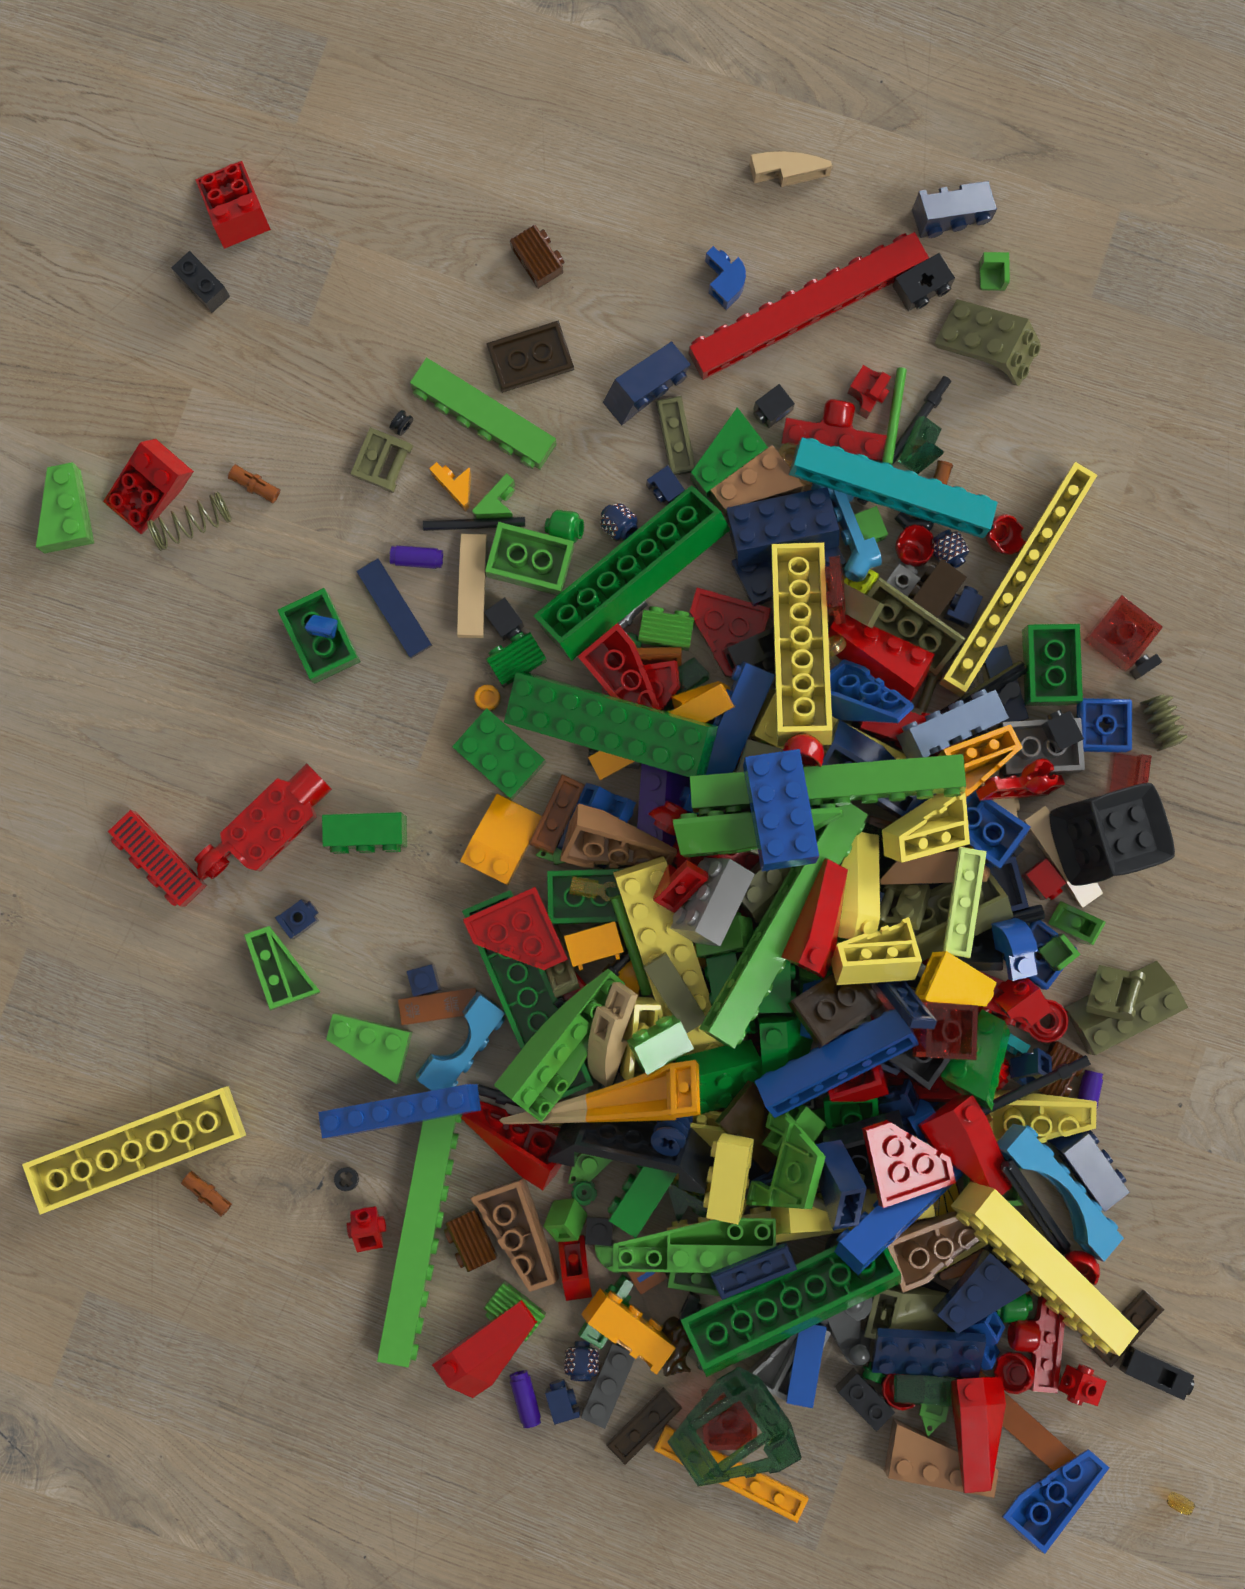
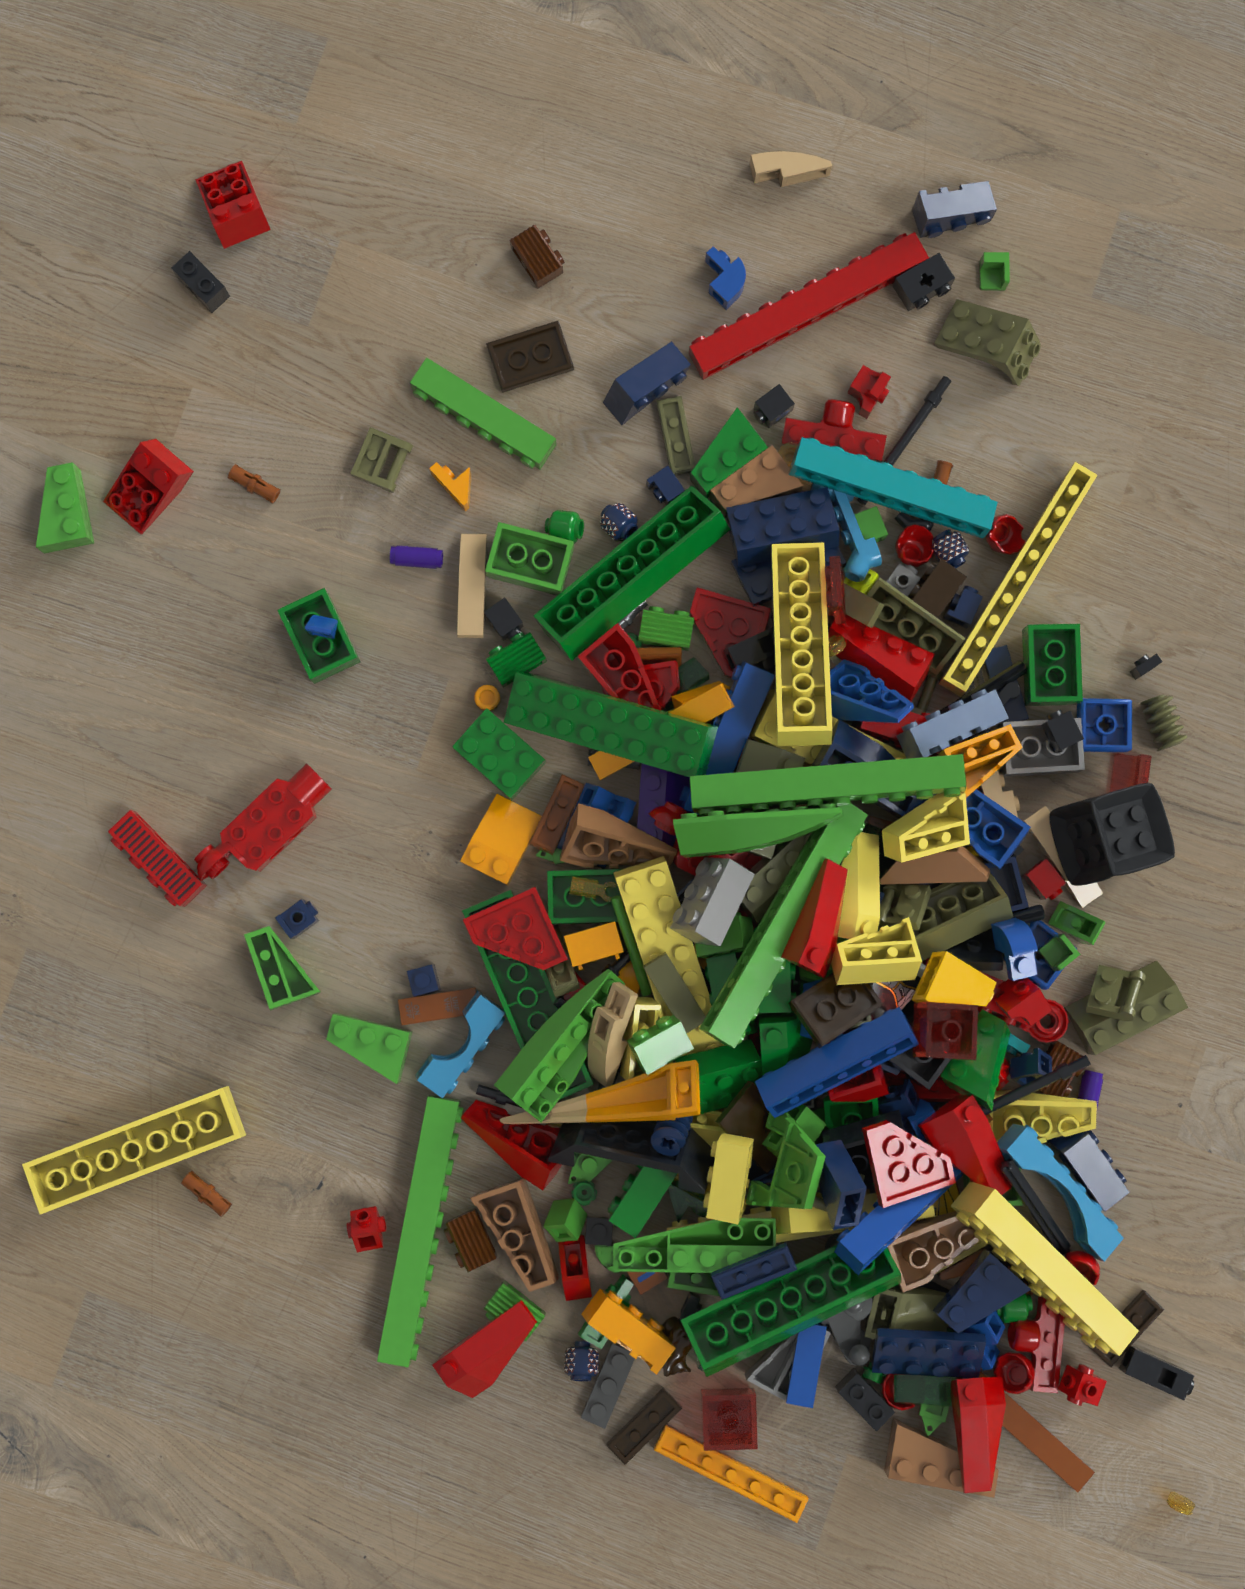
(219, 503): olive piece -> none
(355, 1179): black bush -> none
(364, 832): green brick -> none
(394, 608): dark blue tile -> none
(400, 1111): blue brick -> none
(401, 422): black bush -> none
(480, 523): black bar -> none
(491, 504): bright green slope -> none
(525, 1399): dark purple piece -> none
(561, 1402): dark blue brick -> none
(679, 885): red slope -> none
(775, 1426): clear green windscreen -> none
(780, 810): blue brick -> none
(810, 749): red hair -> none
(894, 415): bright green bar -> none
(907, 1004): dark blue tile -> none
(921, 448): clear green slope -> none
(964, 902): yellowish green tile -> none
(1033, 782): red plate -> none
(1050, 1504): blue wedge -> none
(1123, 633): clear red brick -> none

